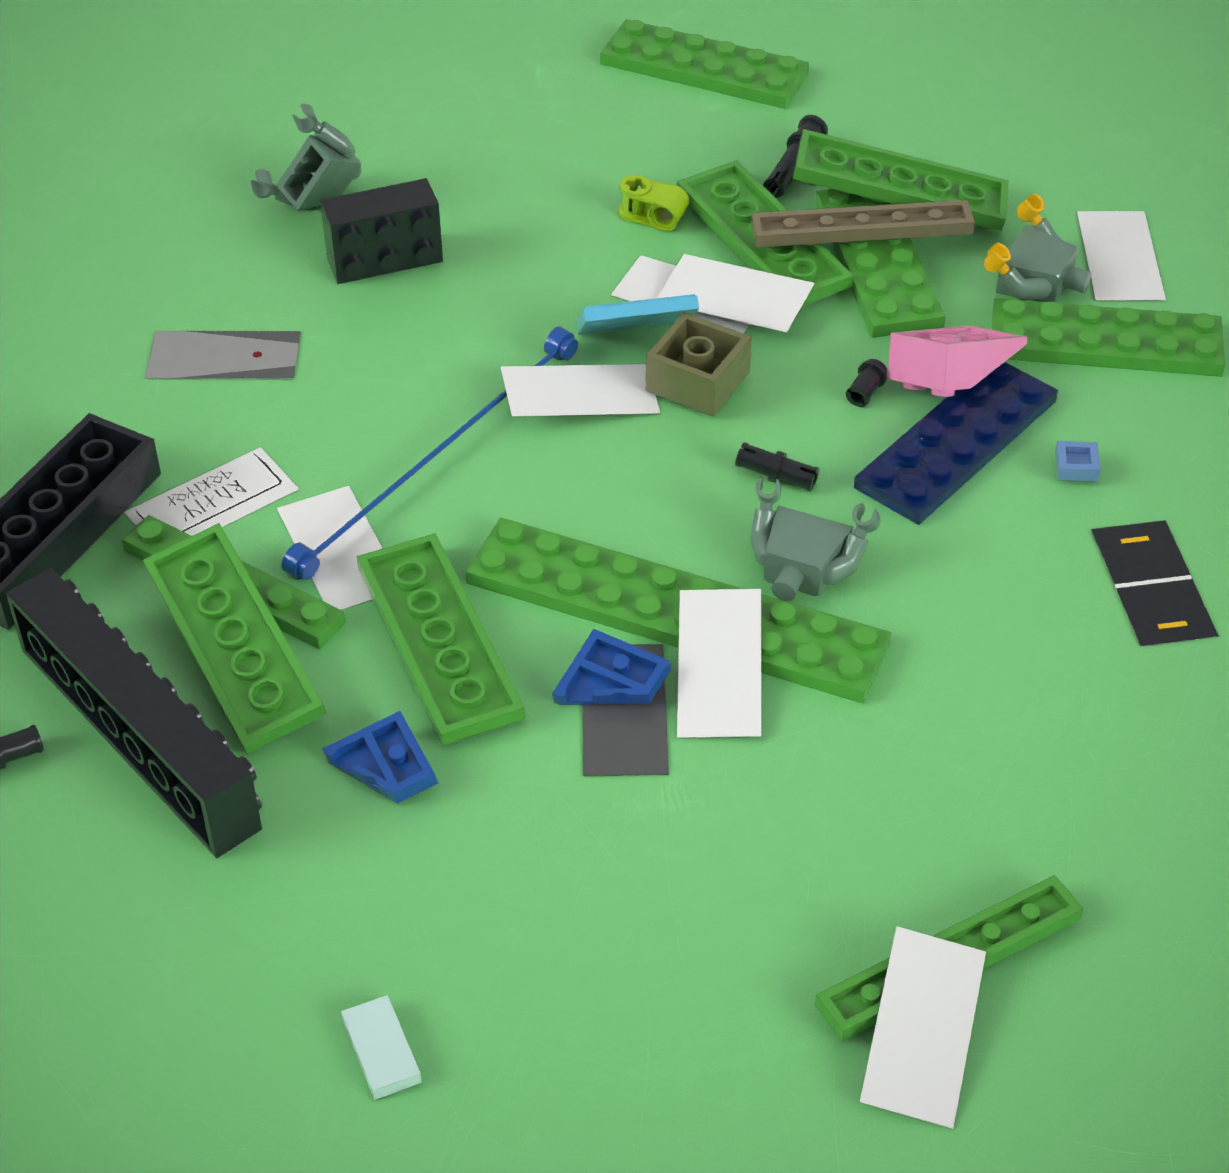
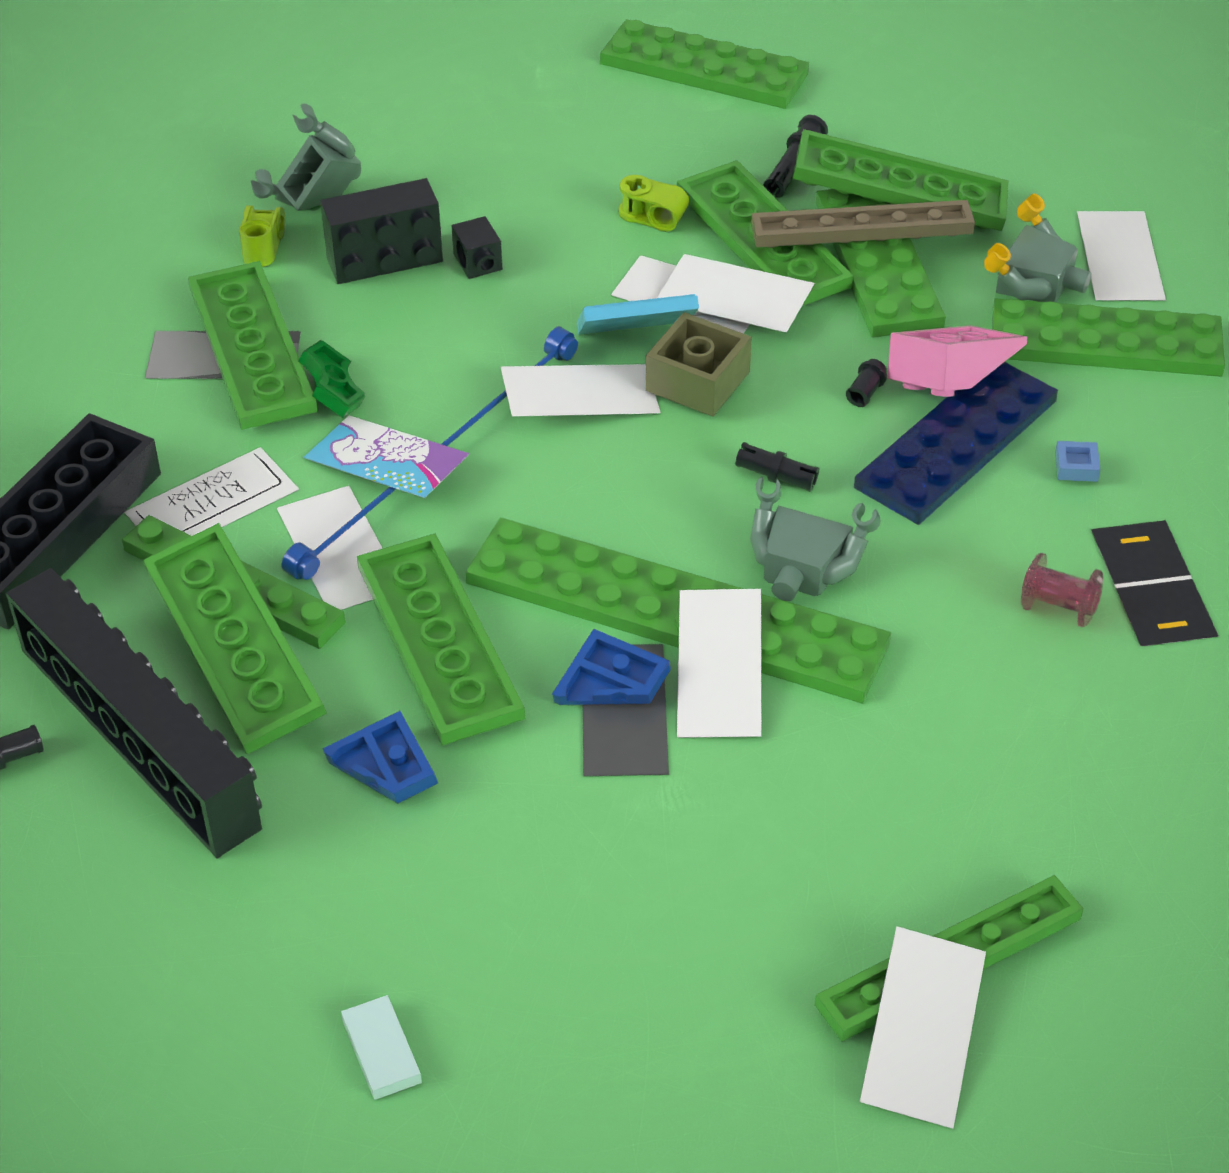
(252, 345): none -> bright green plate
(261, 234): none -> lime piece
(332, 378): none -> green tile
(386, 456): none -> sticker
(477, 247): none -> black brick
(1062, 589): none -> clear pink hose

